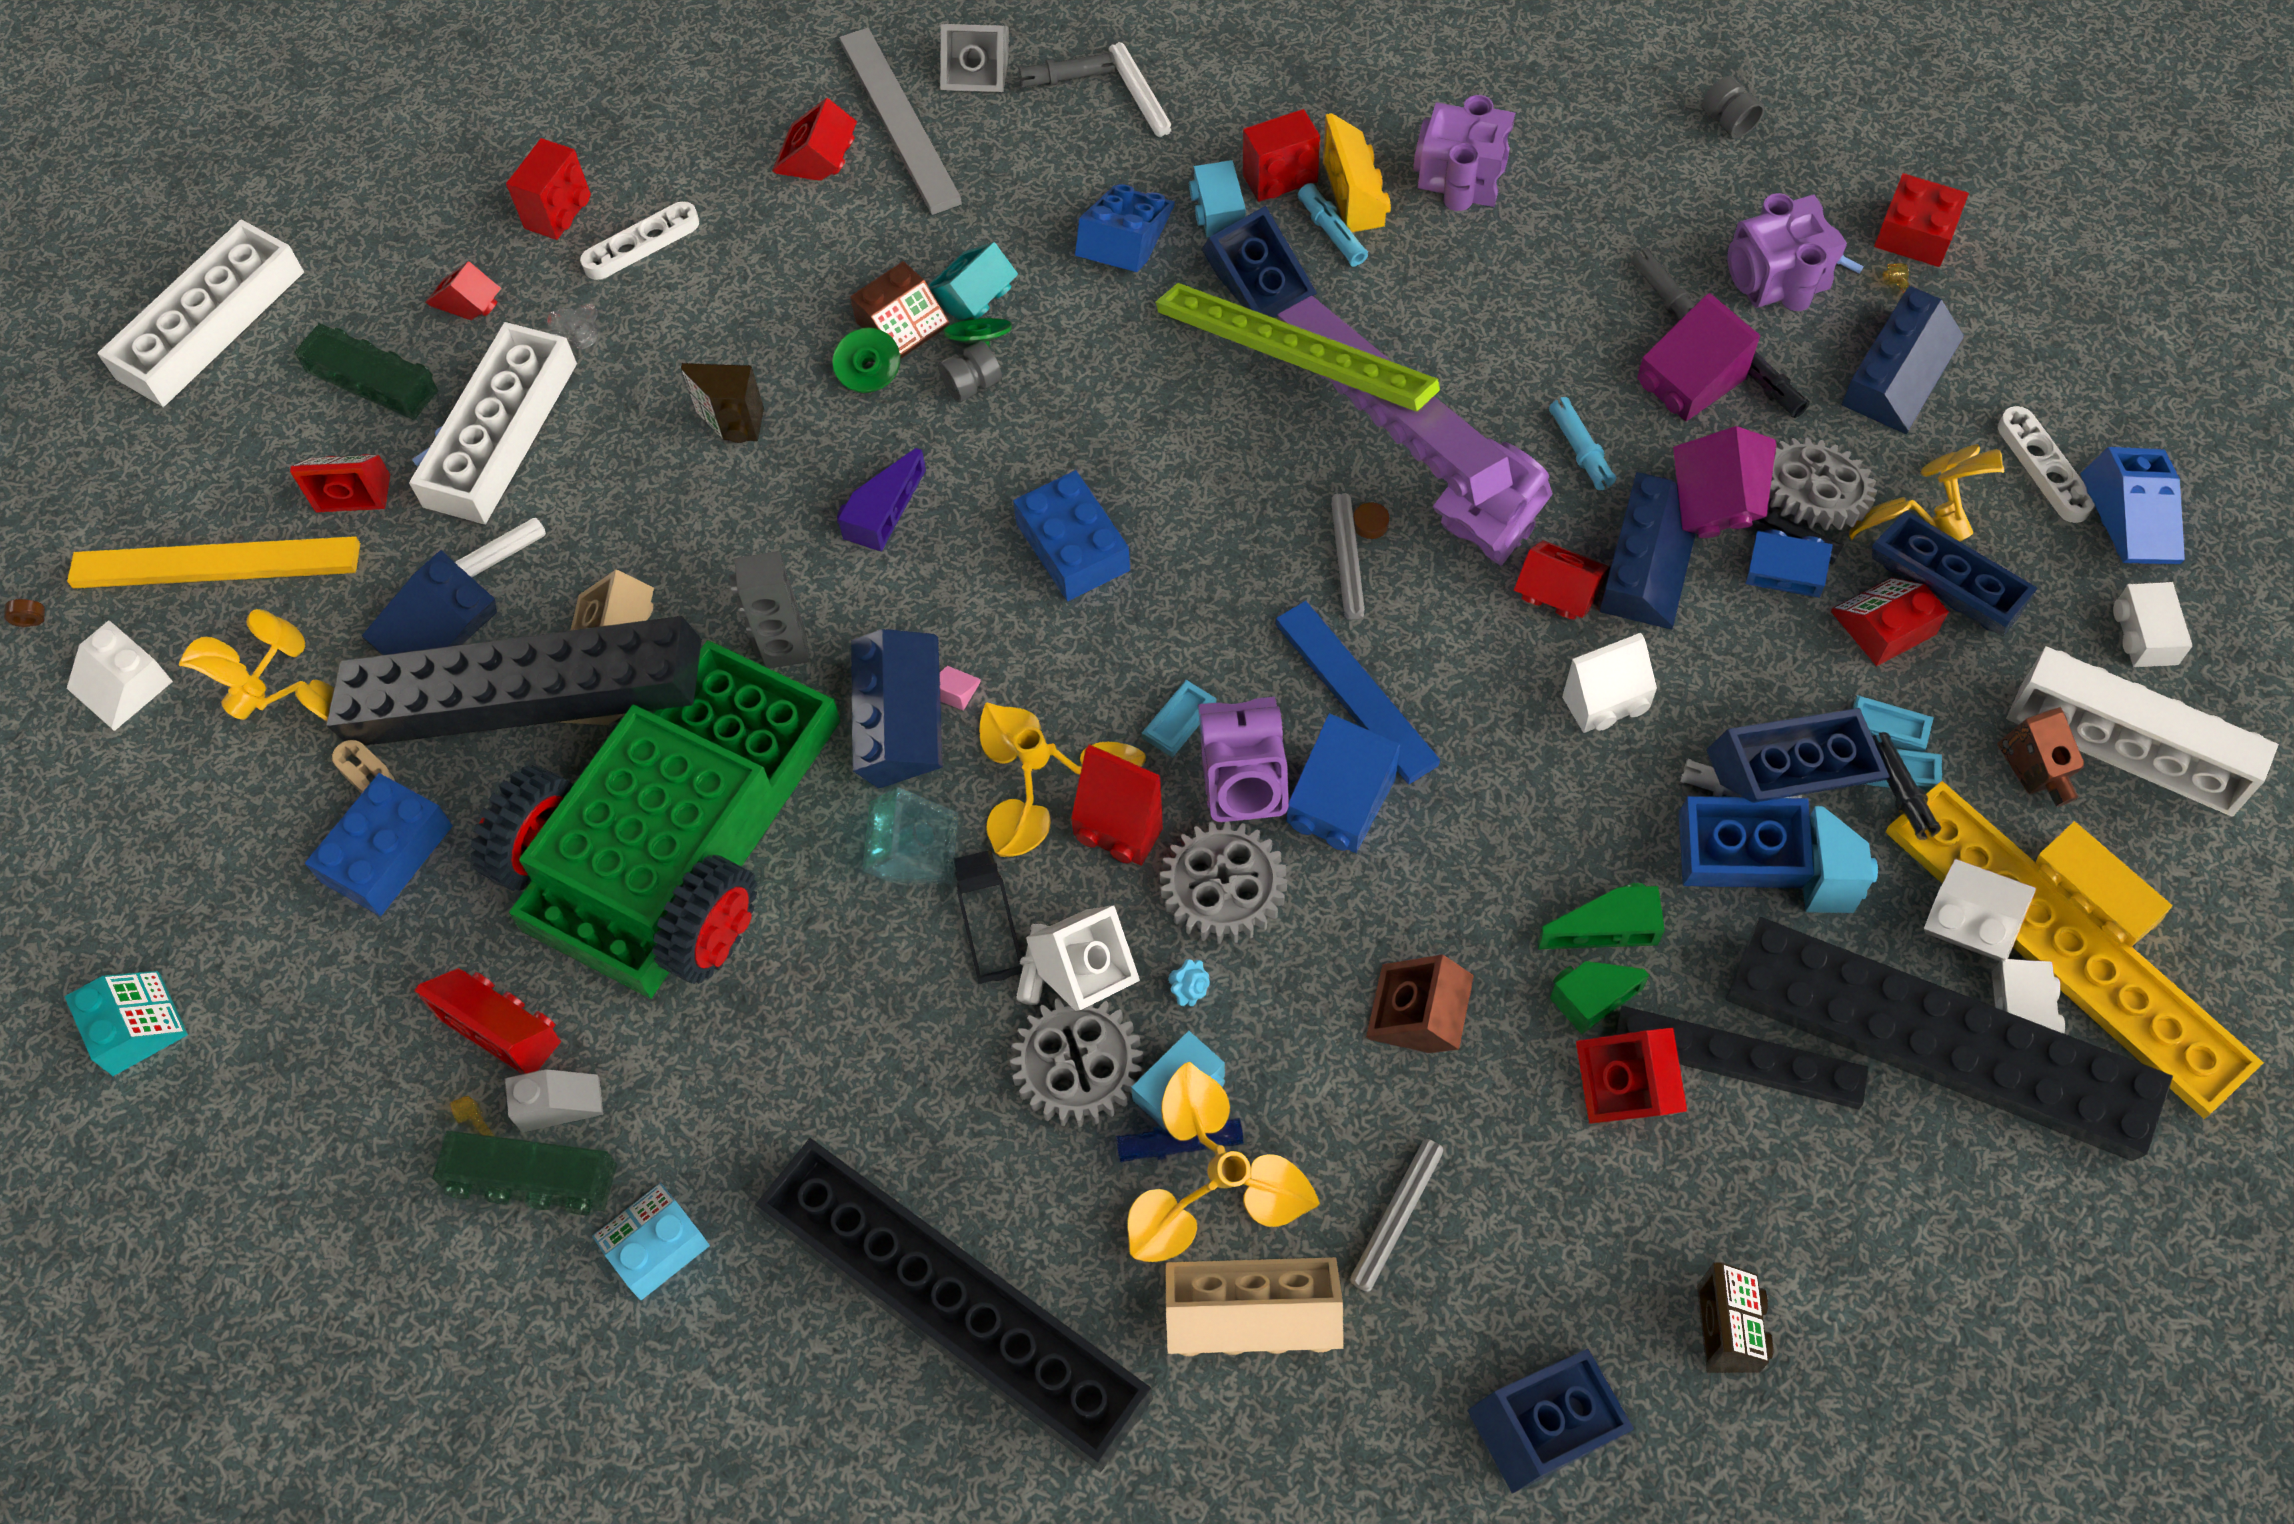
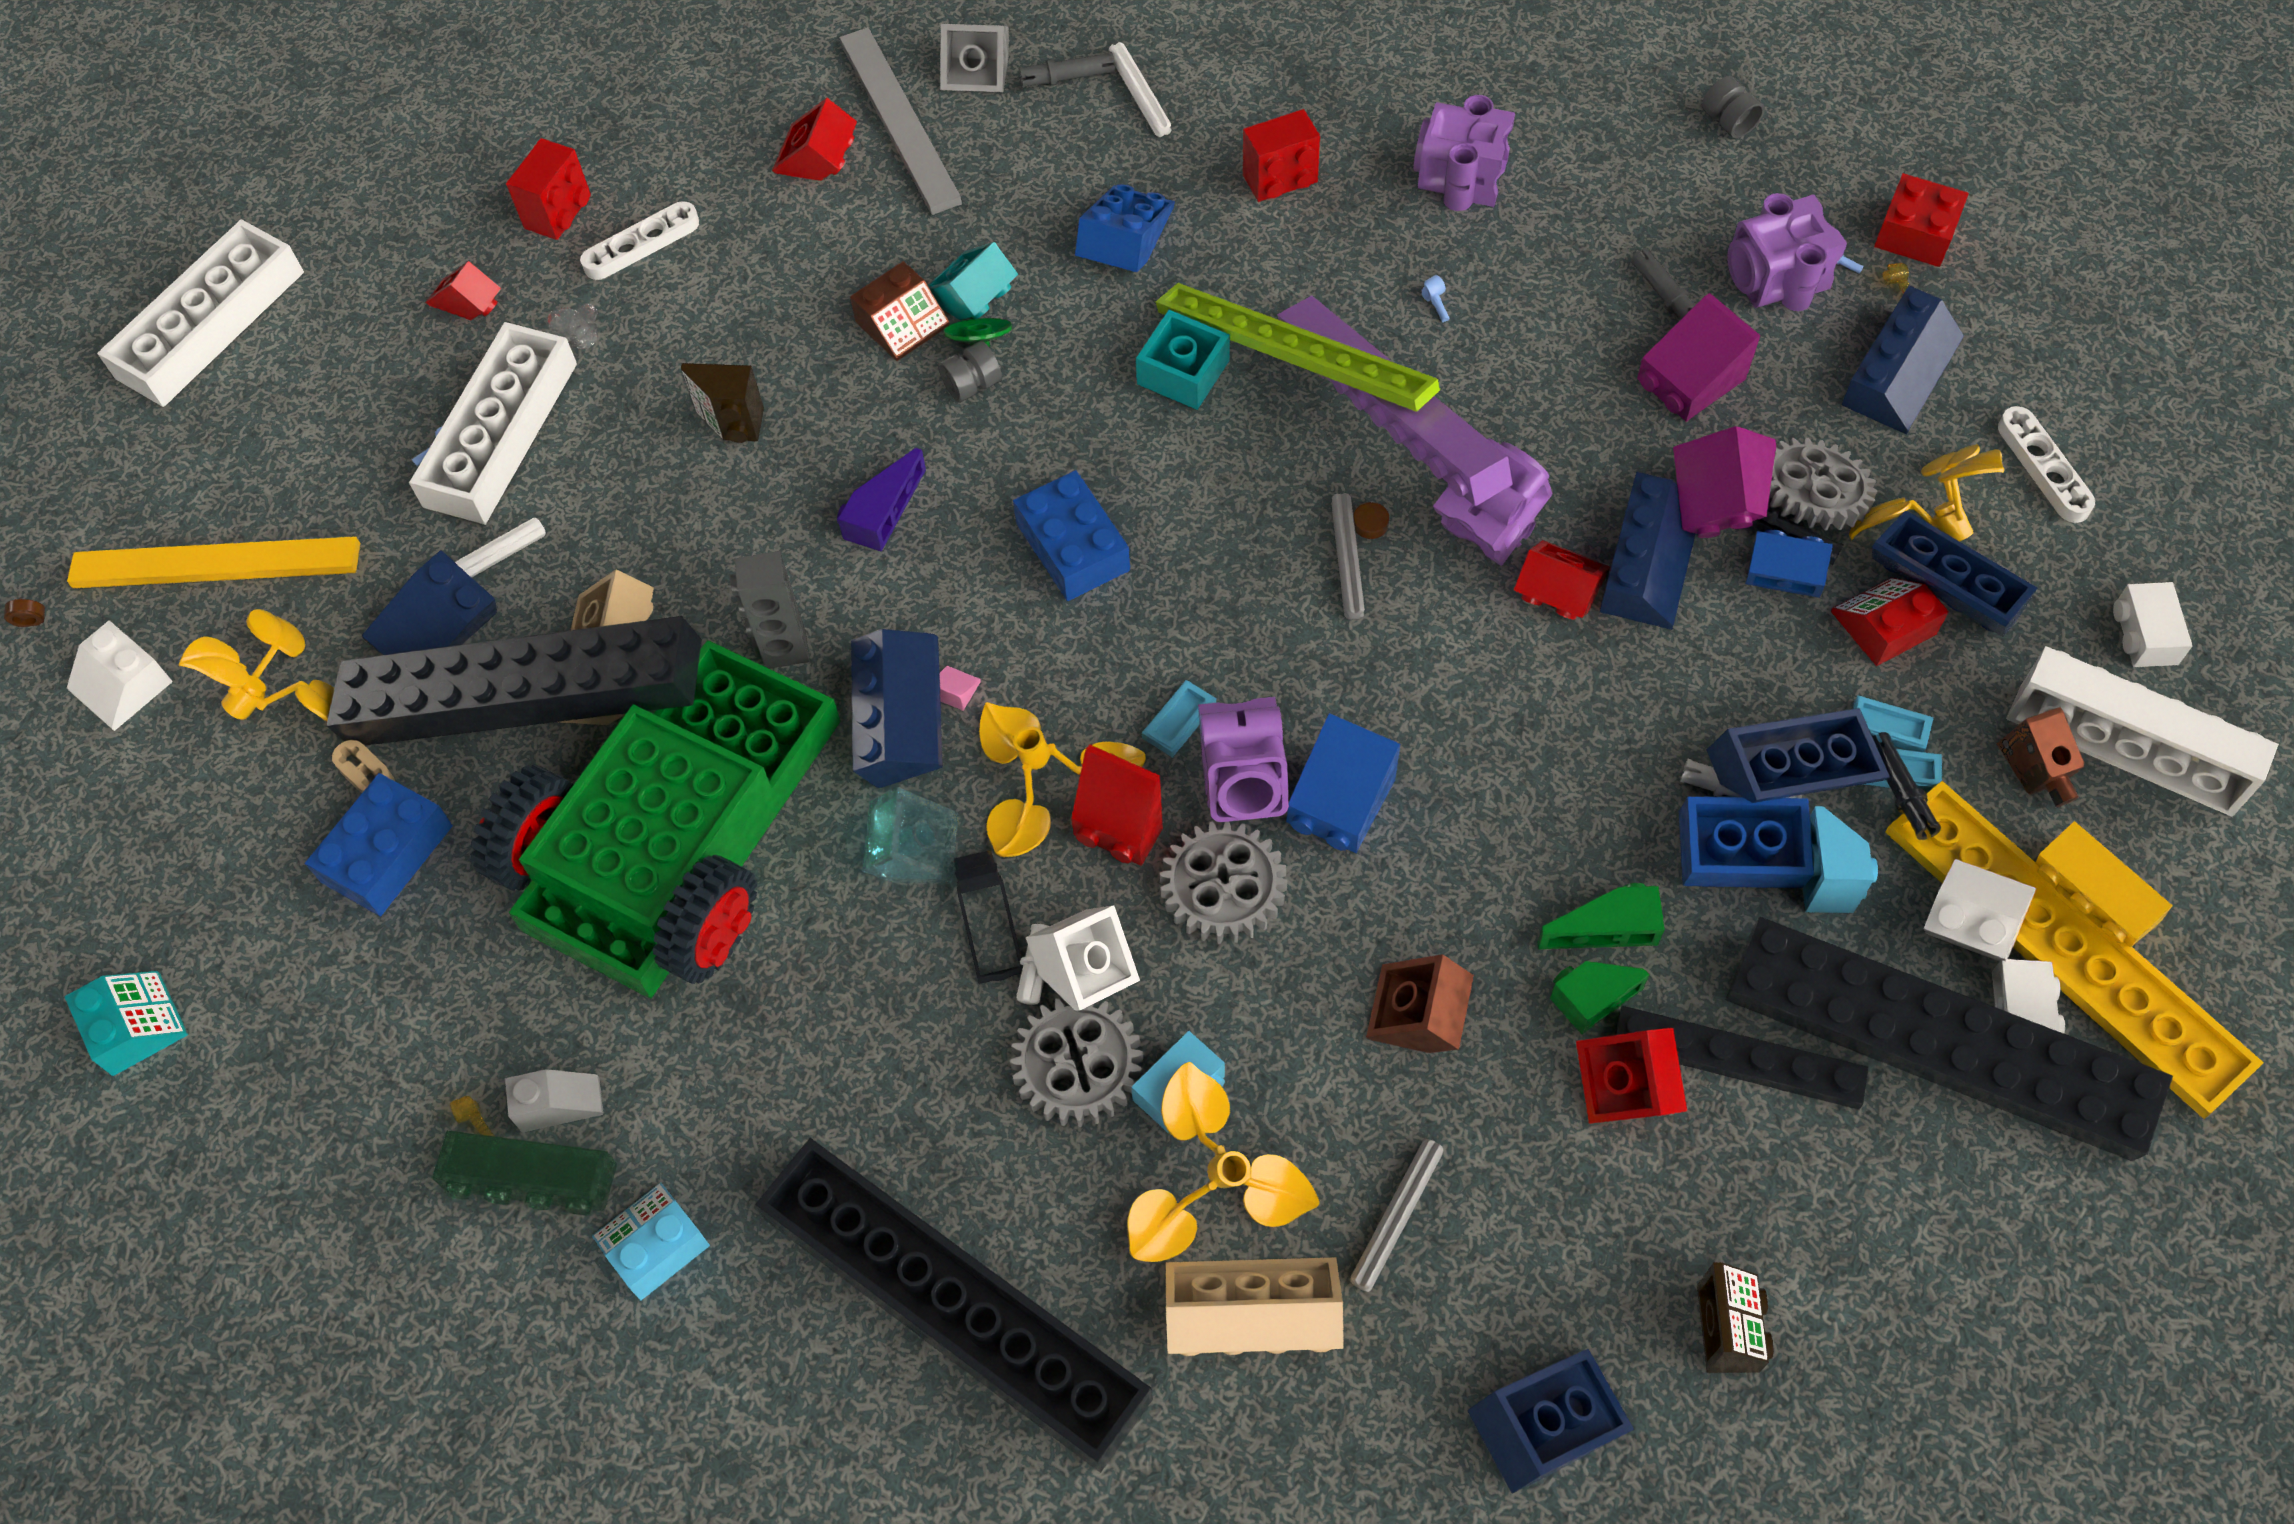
(343, 482): red slope -> none
(367, 370): clear green brick -> none
(490, 1019): red slope -> none
(863, 347): green dish -> none
(1161, 1143): clear blue pin -> none
(1183, 359): none -> teal brick
(1189, 982): medium azure plant -> none
(1217, 195): medium azure brick -> none
(1258, 264): dark blue slope -> none
(1324, 215): medium azure pin -> none
(1353, 176): yellow slope -> none
(1355, 688): blue tile -> none
(1432, 289): none -> light blue hand
(1588, 453): medium azure pin -> none
(1610, 684): white slope -> none
(1777, 387): black pin -> none
(2138, 503): blue slope -> none

